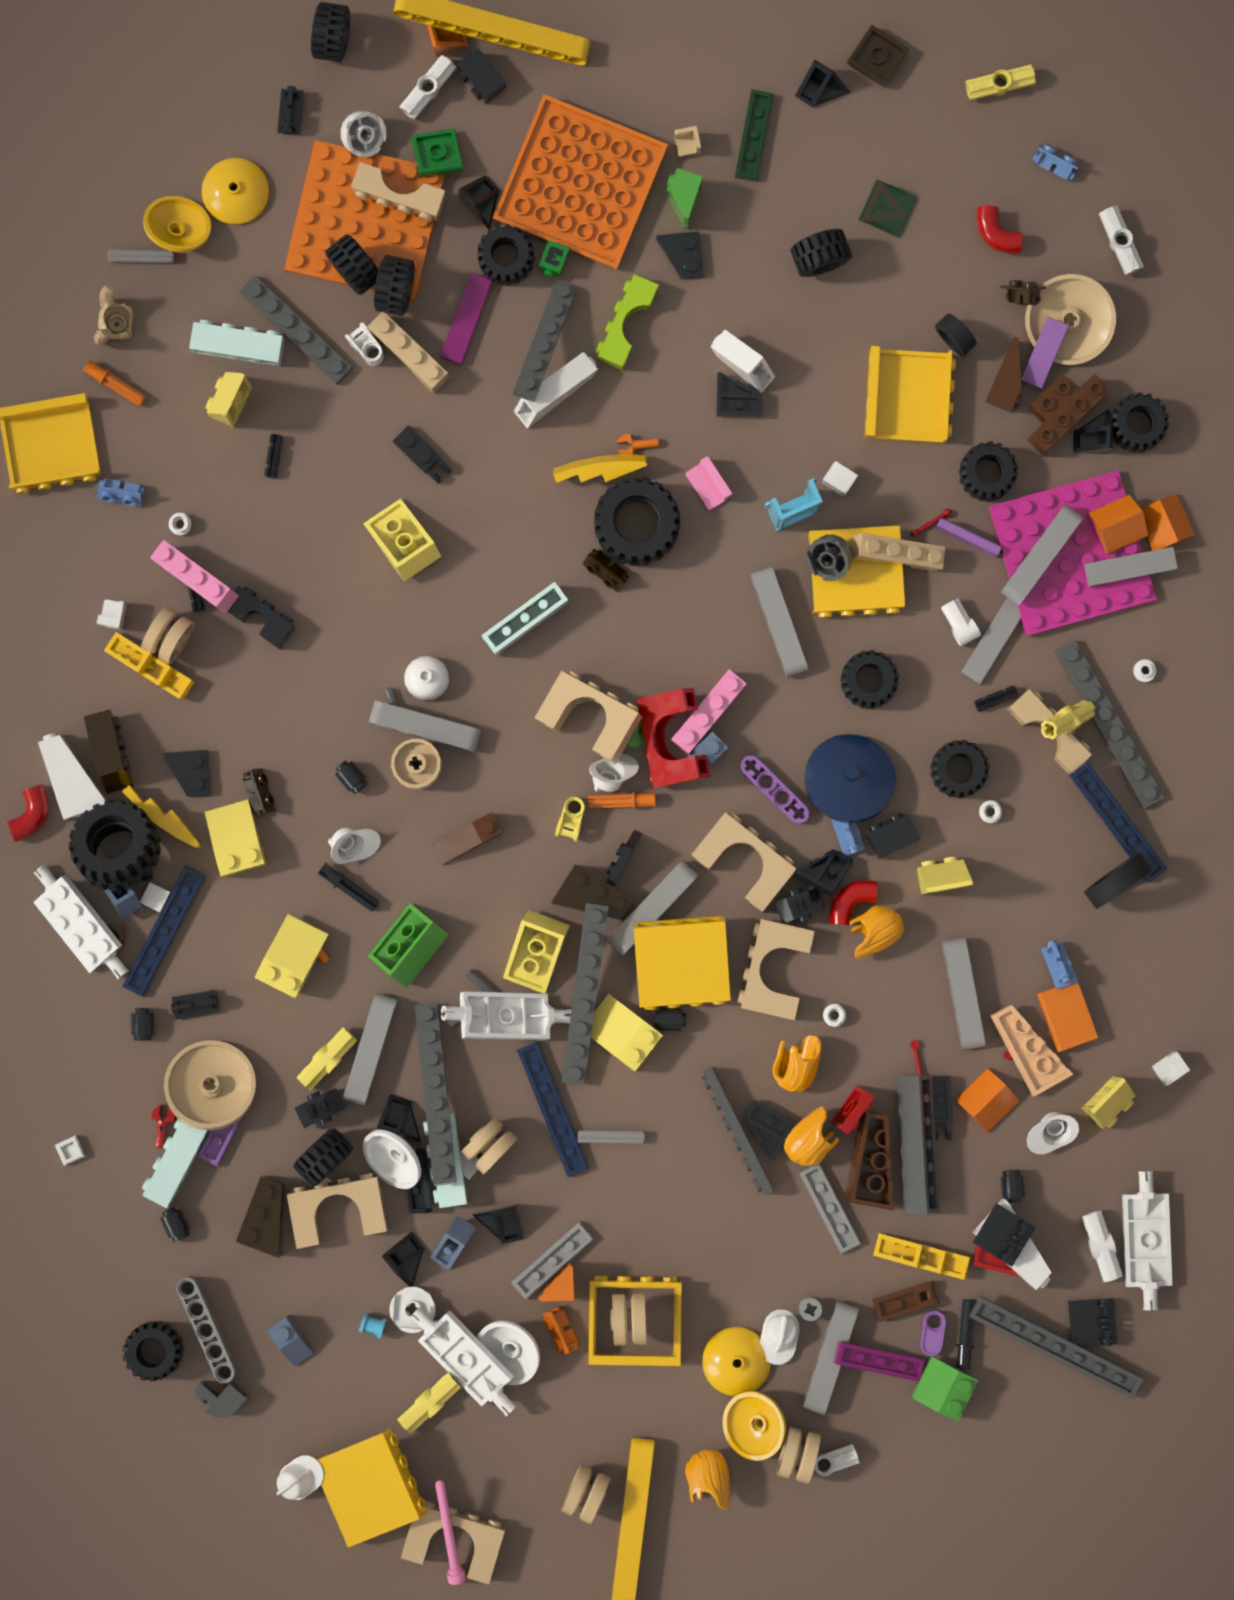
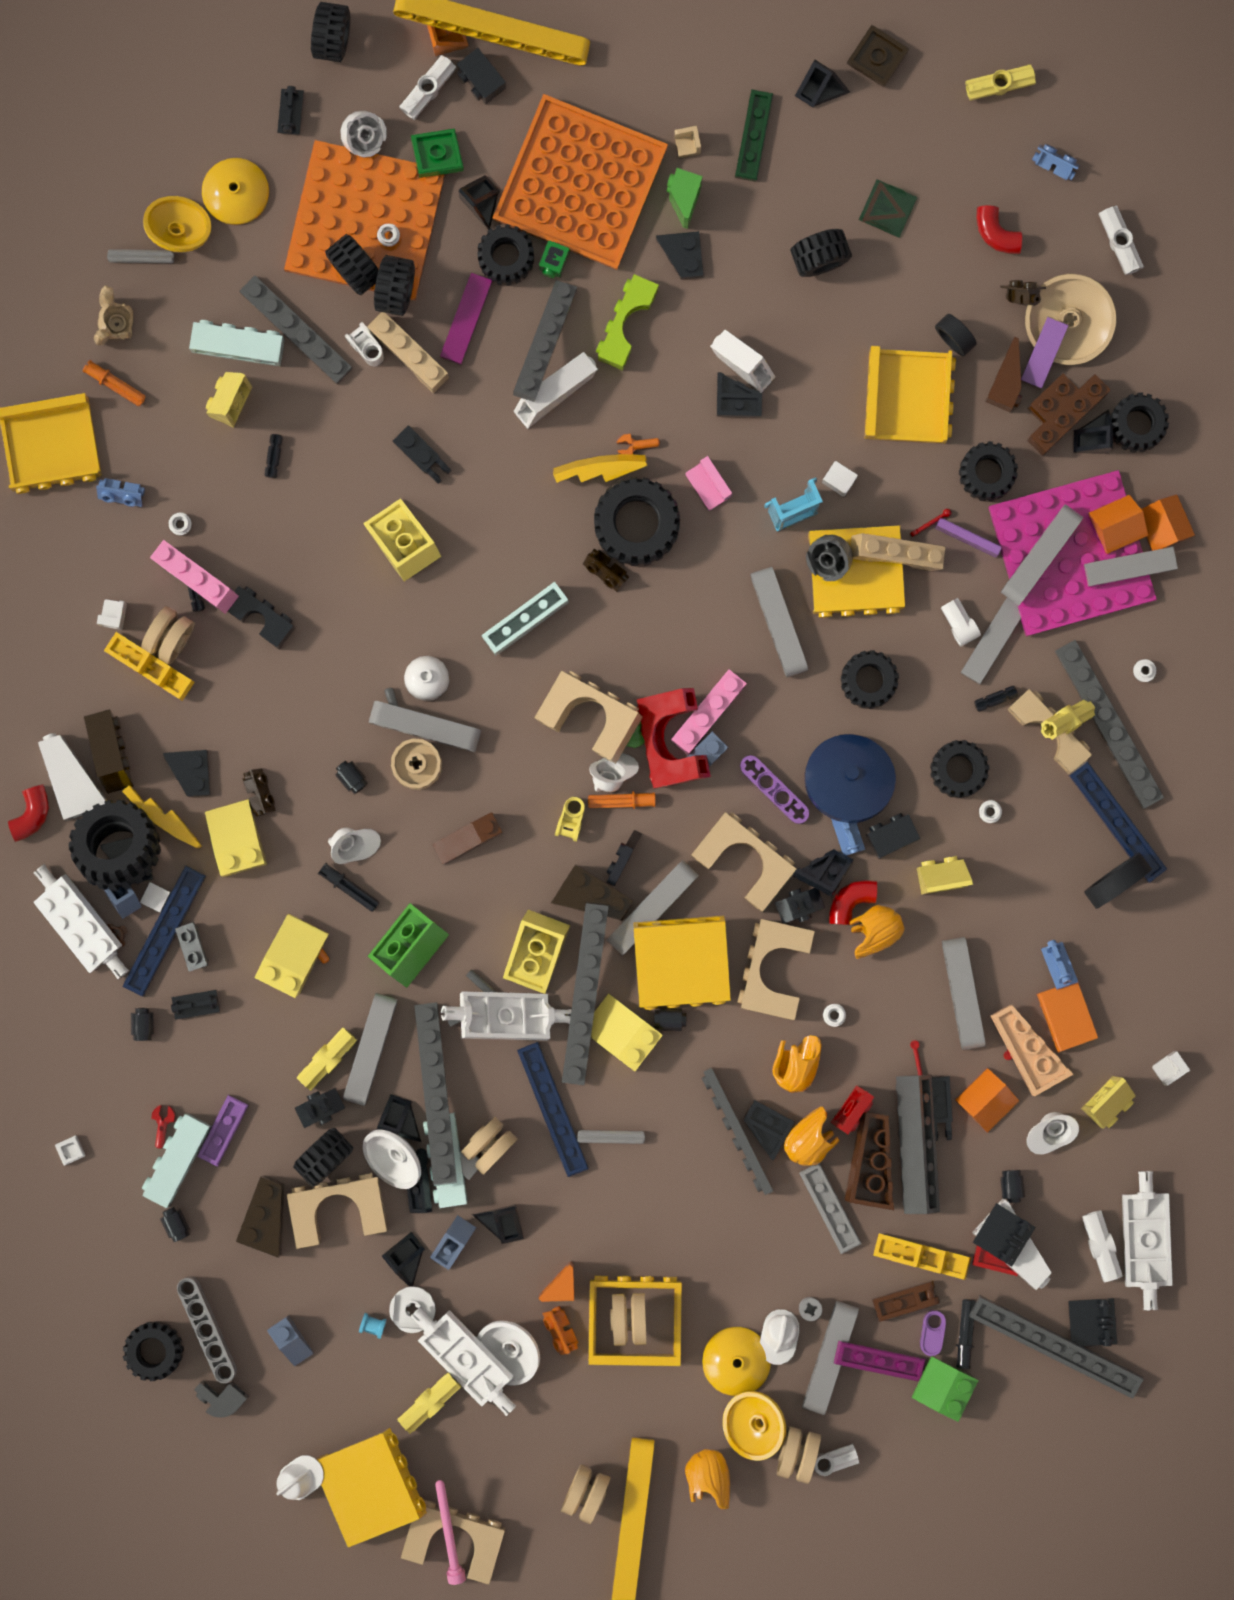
(191, 946): none -> hinge
(210, 1085): tan dish -> none
(388, 228): none -> white plate
(425, 201): tan arch -> none
(552, 1260): light grey tile -> none

